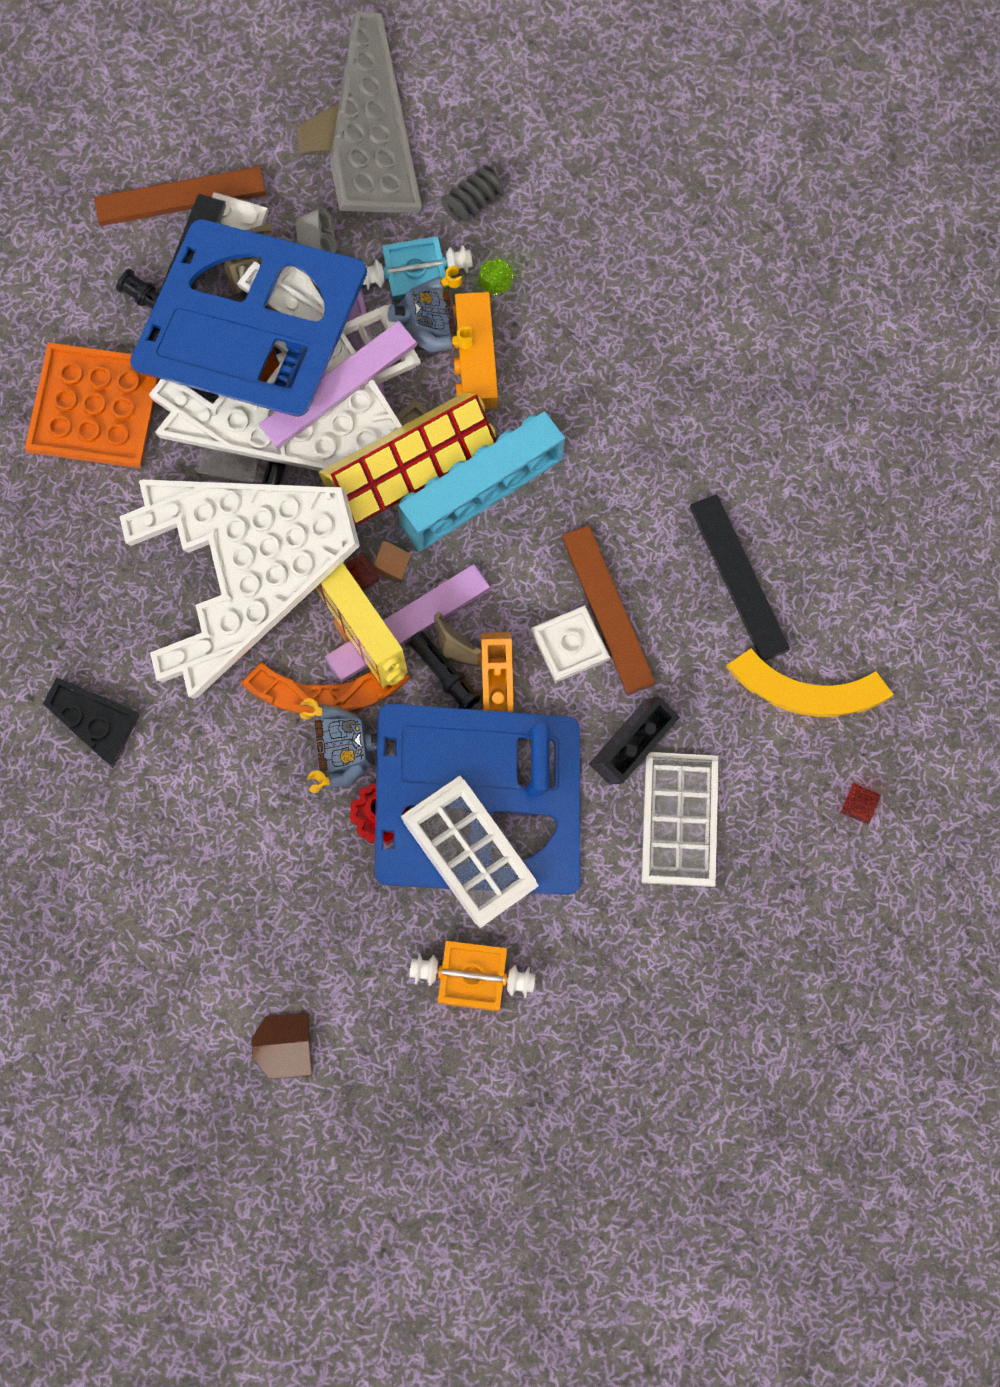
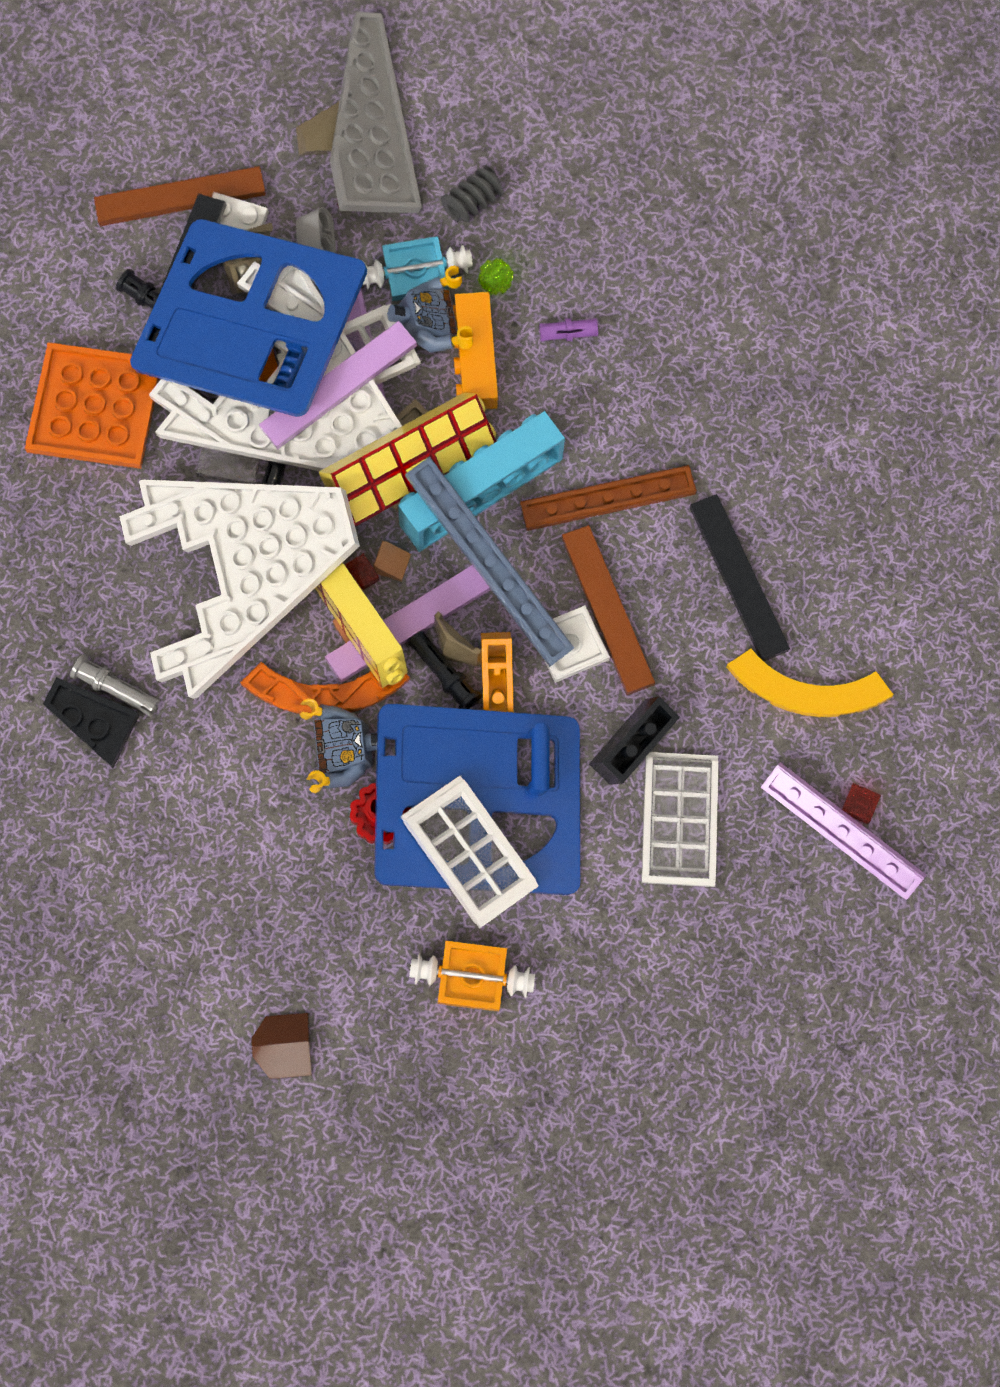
(104, 680): none -> light grey pin
(489, 561): none -> sand blue tile
(568, 329): none -> medium lavender pin
(608, 497): none -> dark orange tile
(843, 831): none -> tile

